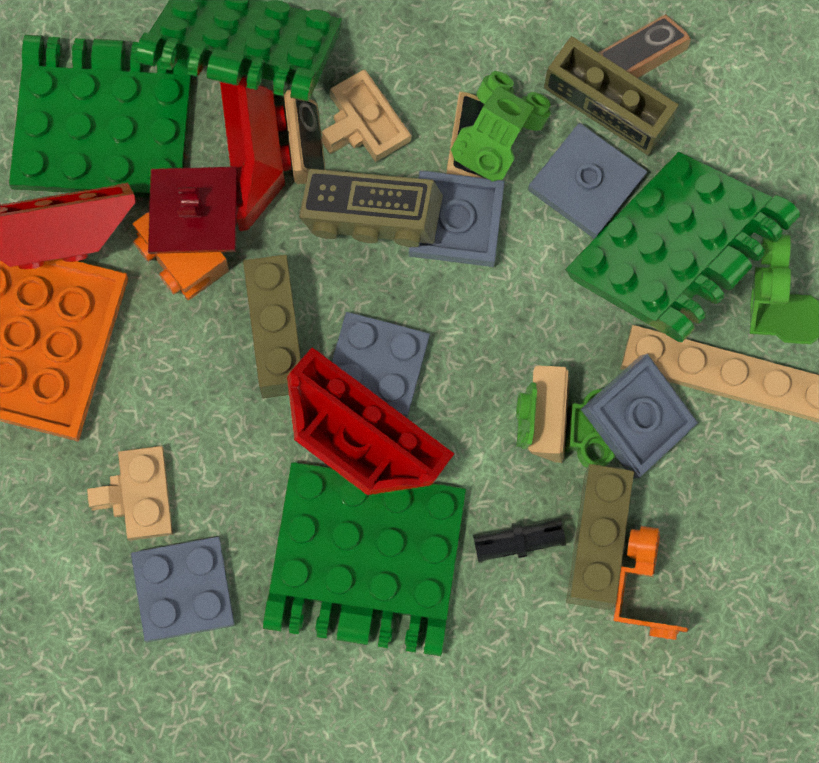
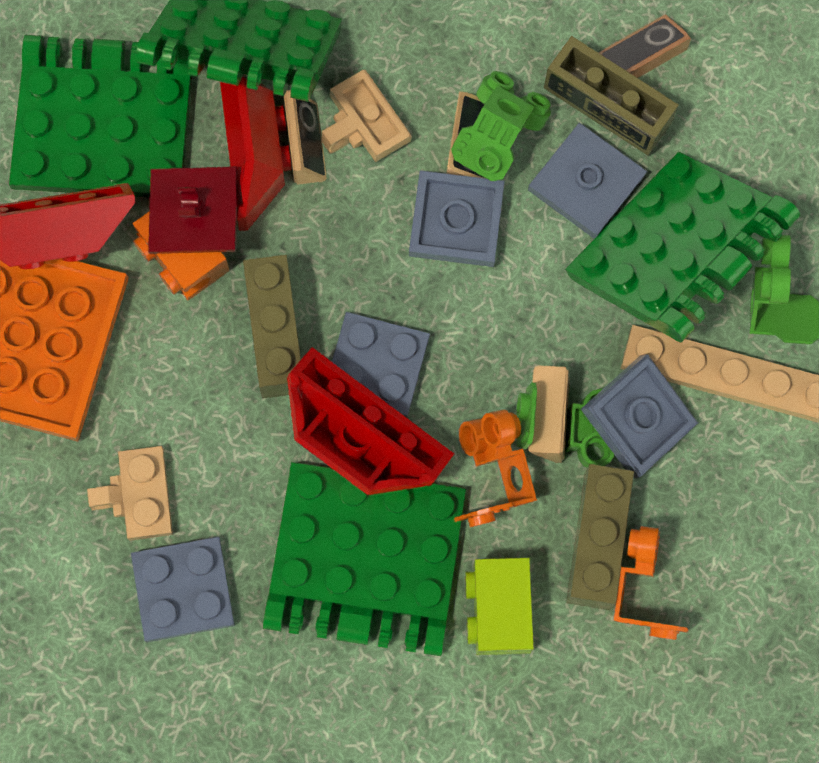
(371, 207): olive brick -> none
(490, 442): none -> orange piece
(501, 606): none -> lime brick
(519, 540): black pin -> none

